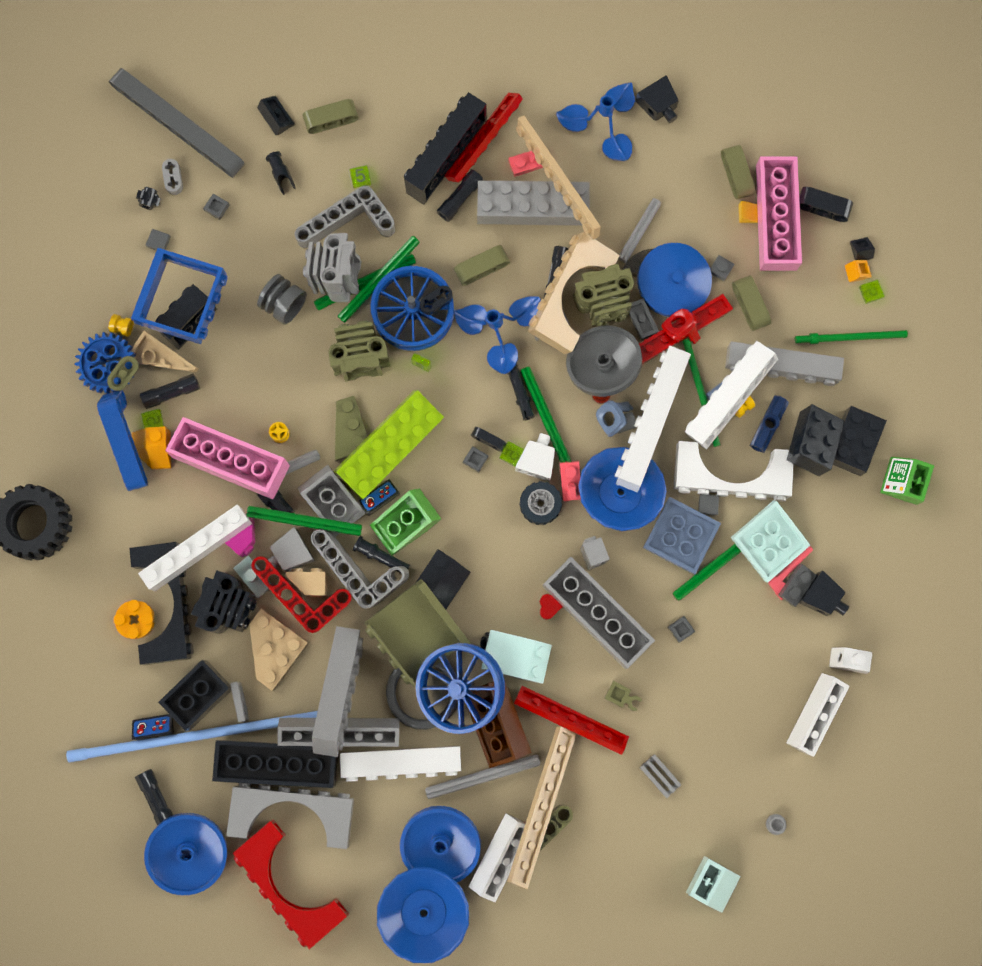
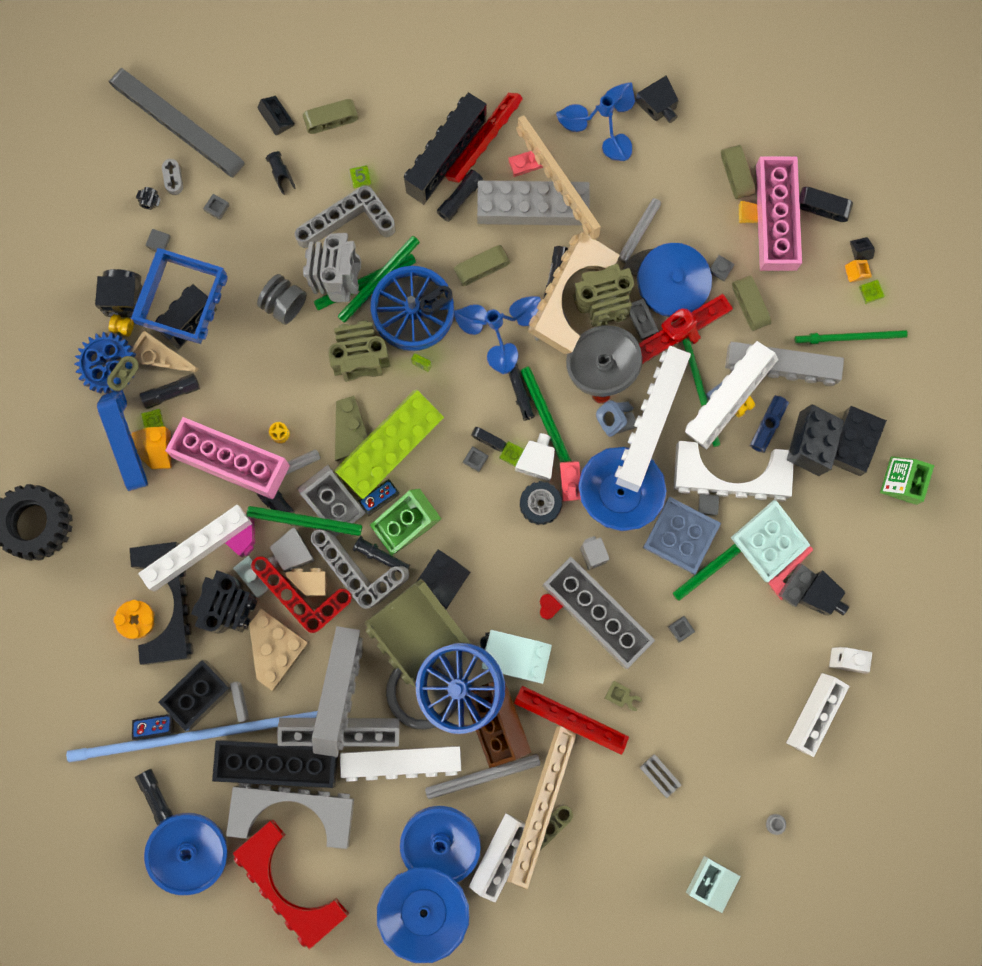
(118, 292): none -> black piece

